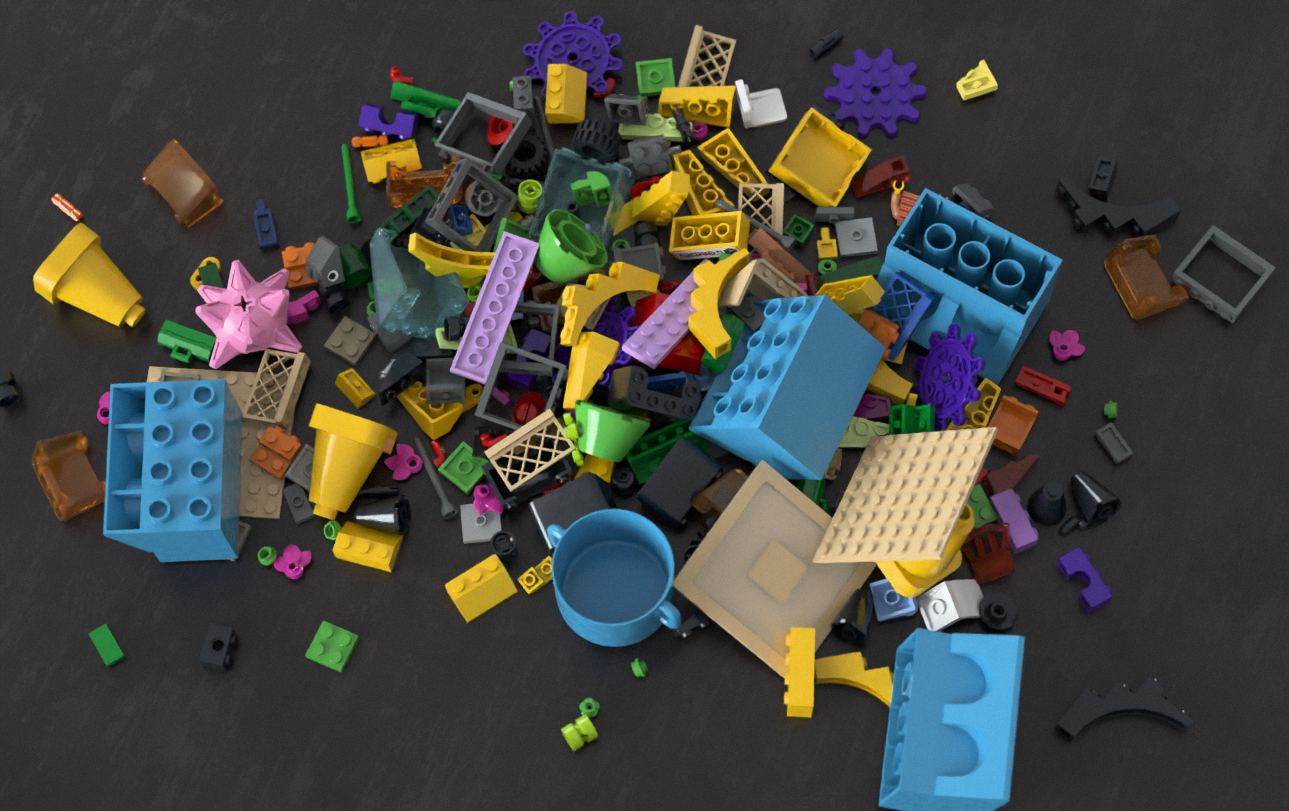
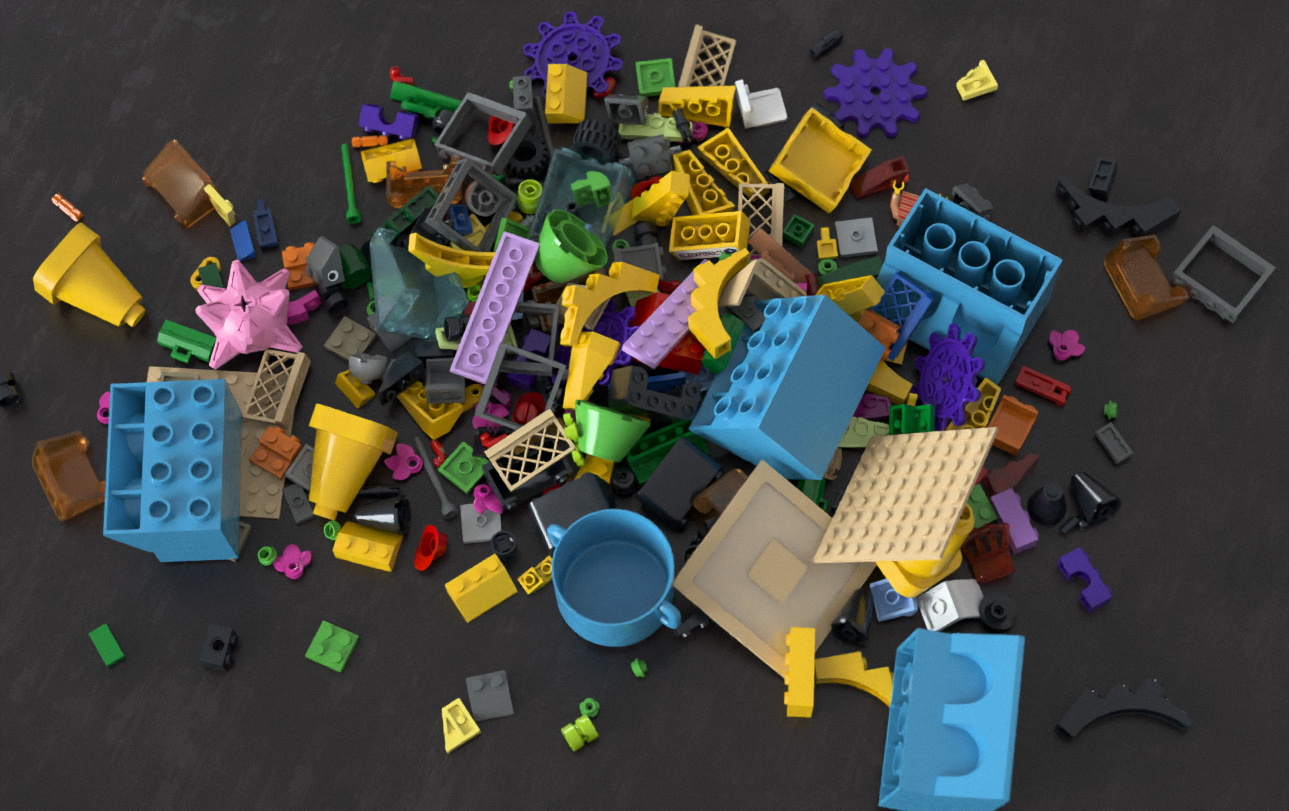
(222, 206): none -> light yellow wing
(242, 241): none -> blue slope
(367, 367): none -> light grey cylinder
(431, 546): none -> red piece
(458, 725): none -> light yellow wing
(489, 696): none -> dark grey slope
(495, 409): none -> dark pink plate
(786, 242): dark grey piece -> none
(833, 214): dark grey plate -> none

